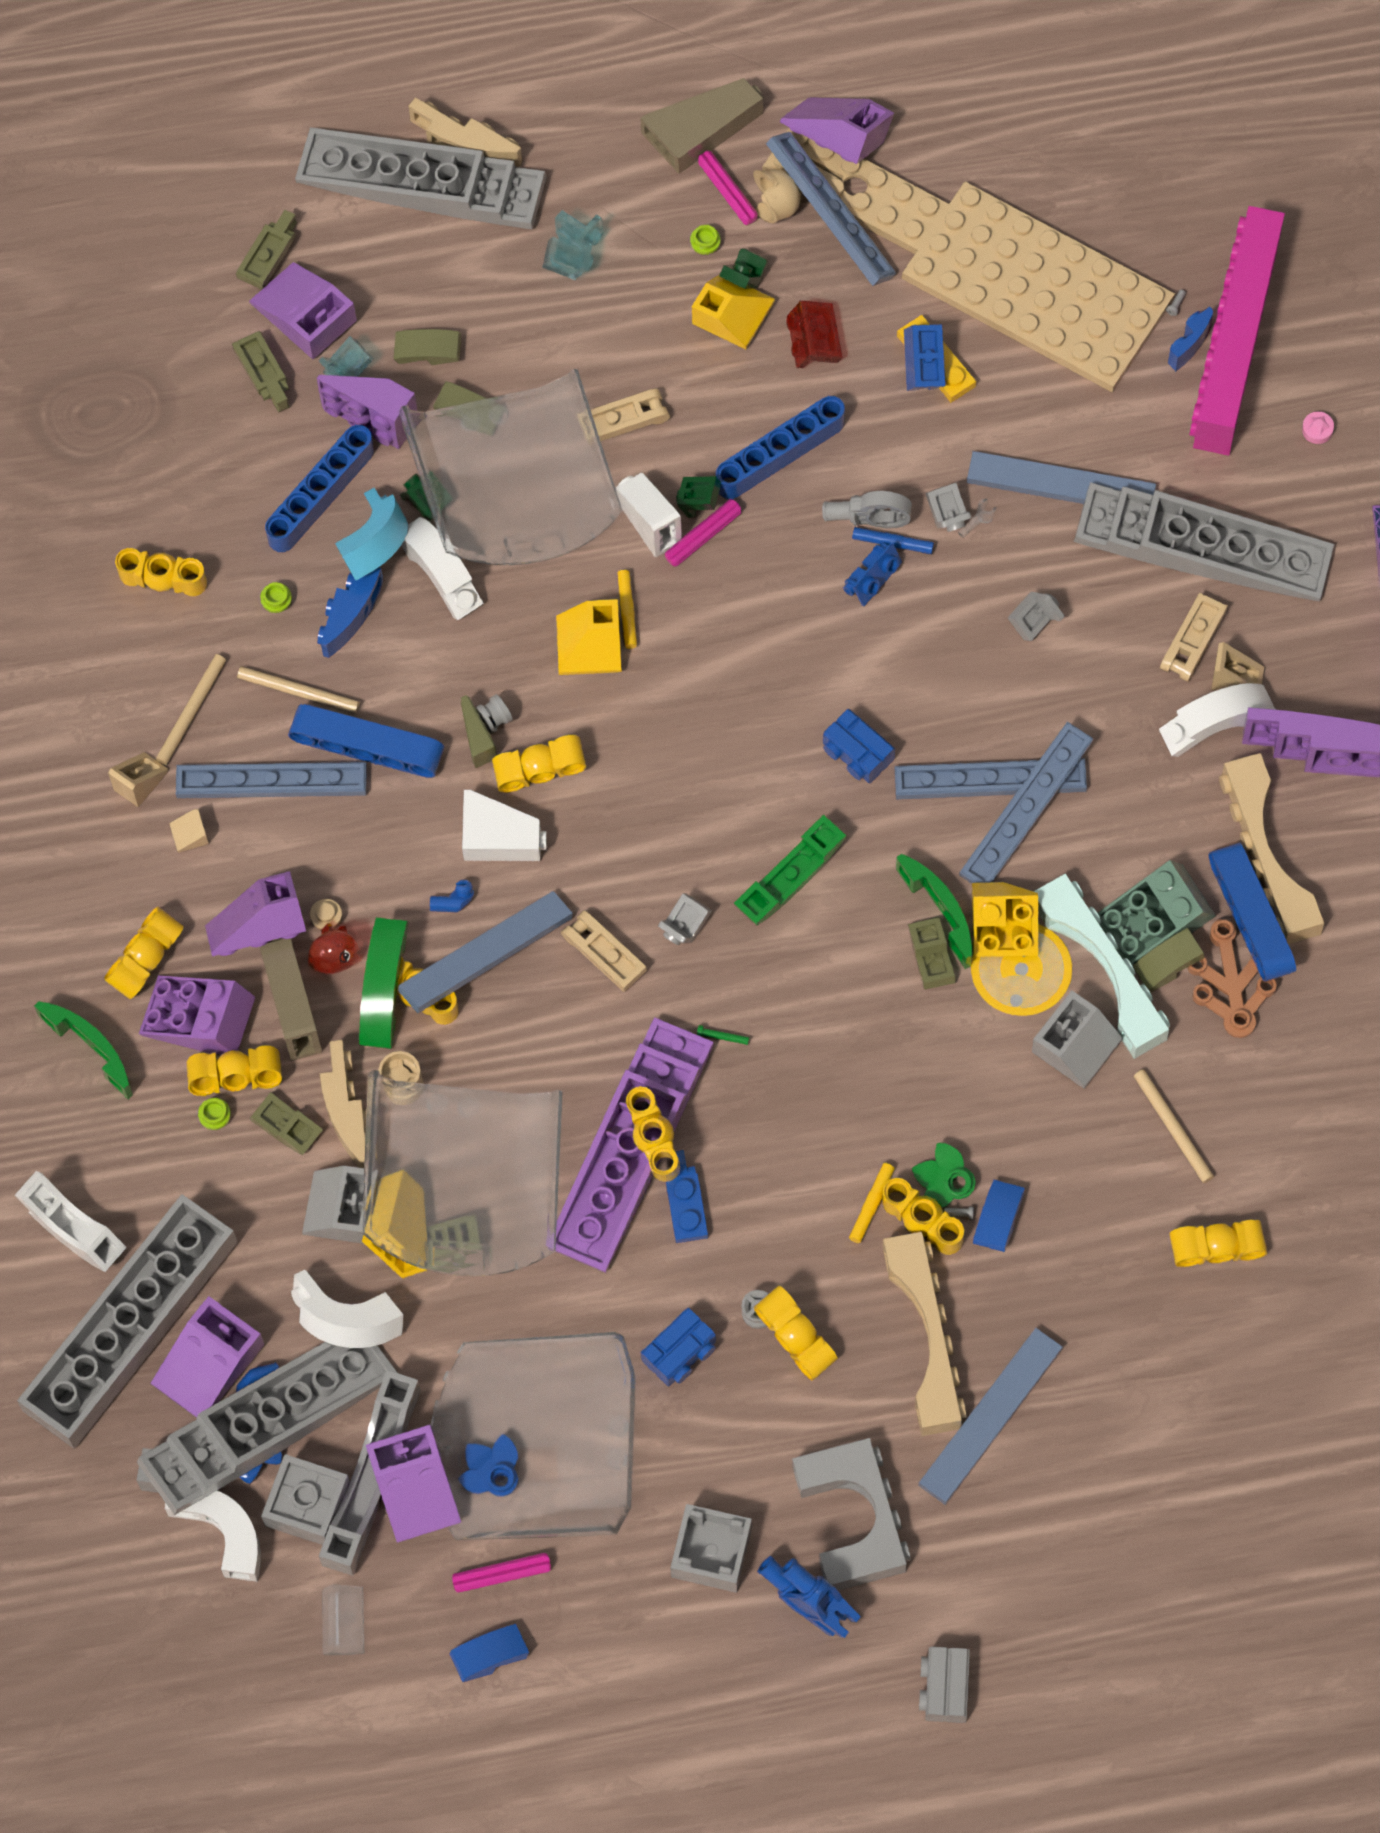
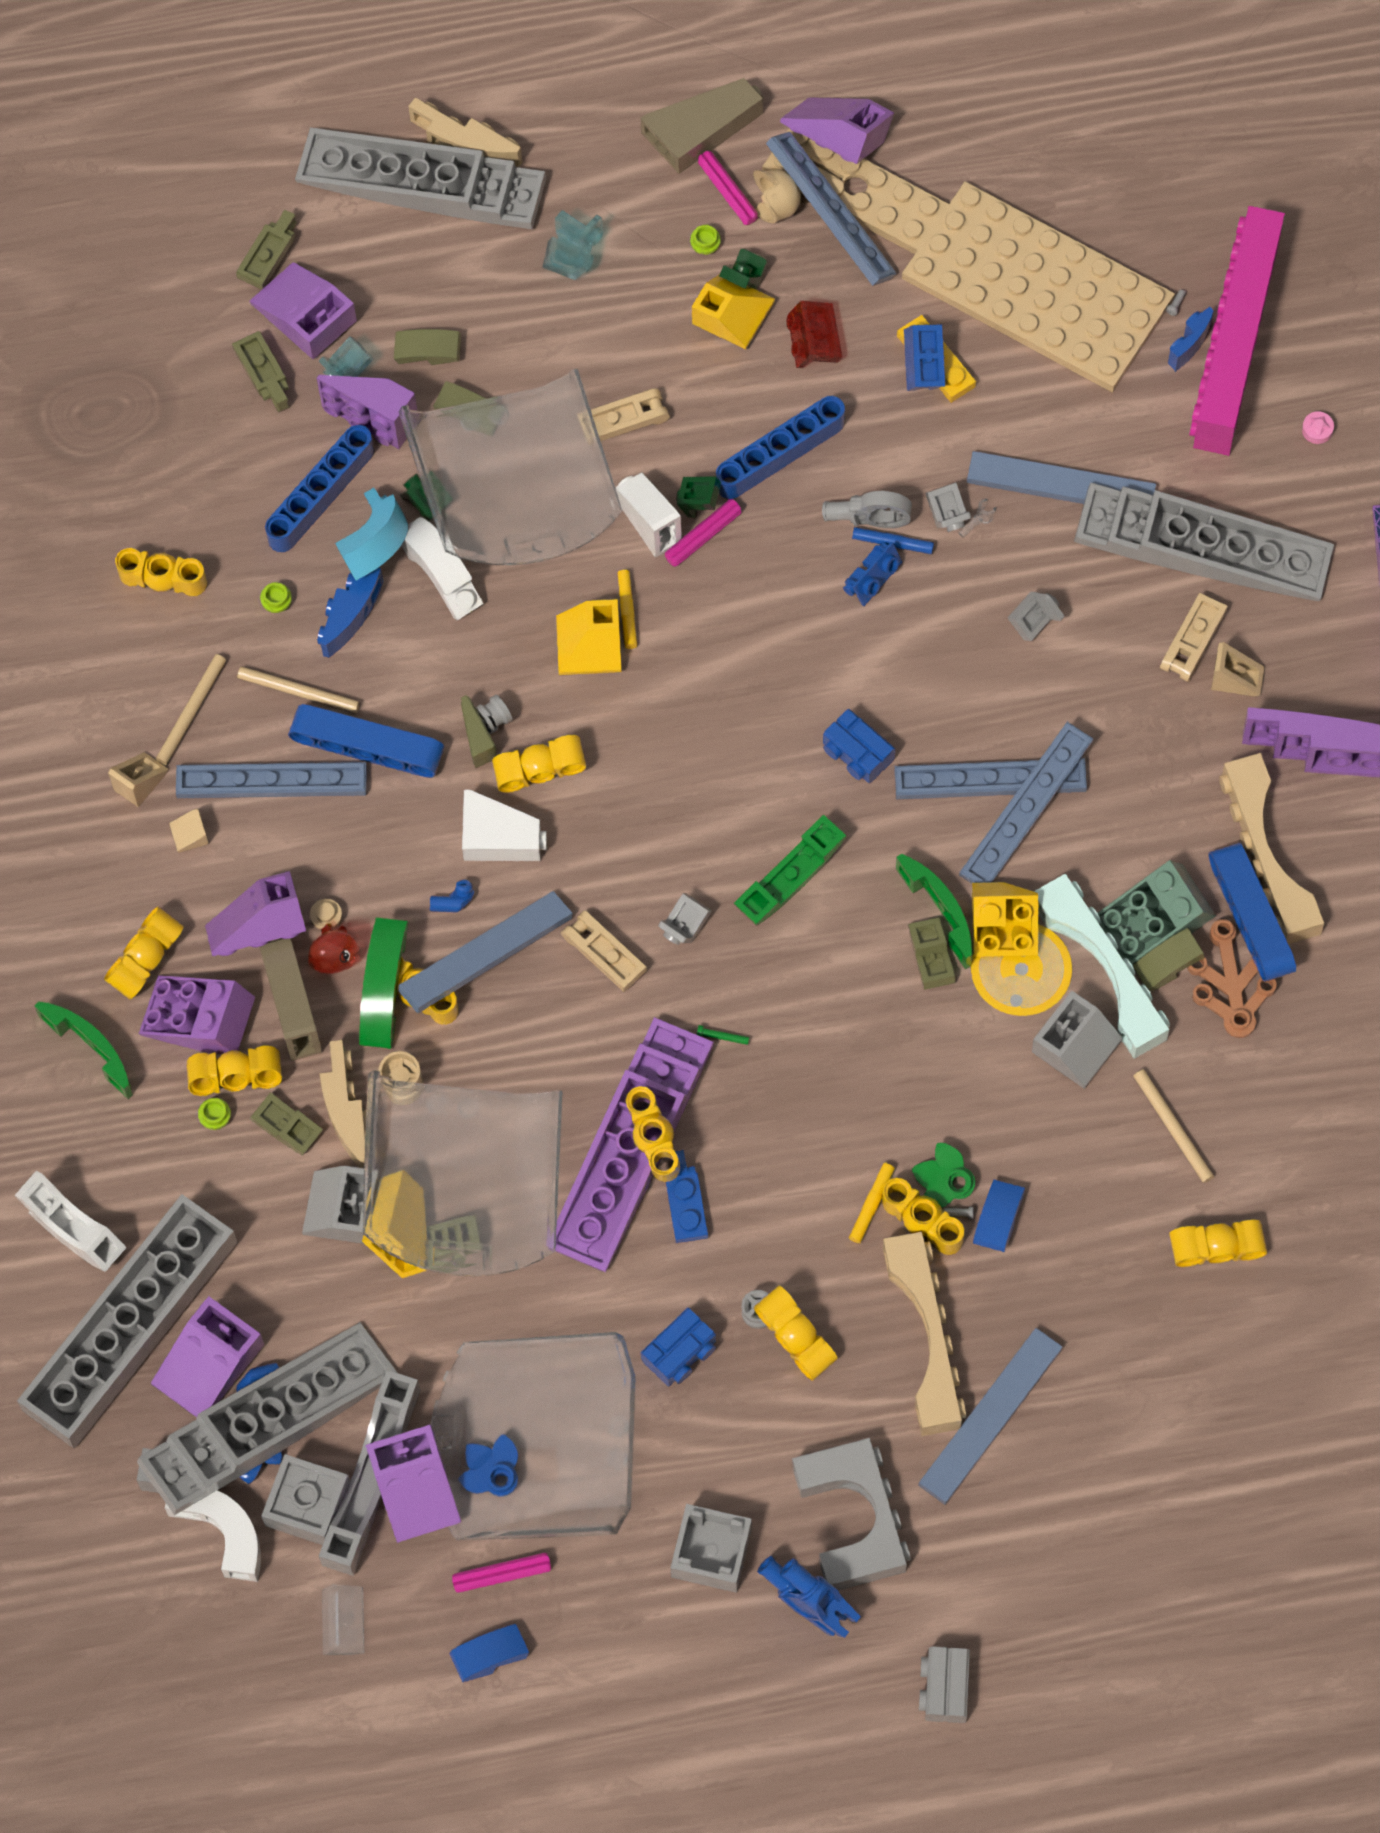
(345, 1324): white arch -> none
(1213, 714): white arch -> none

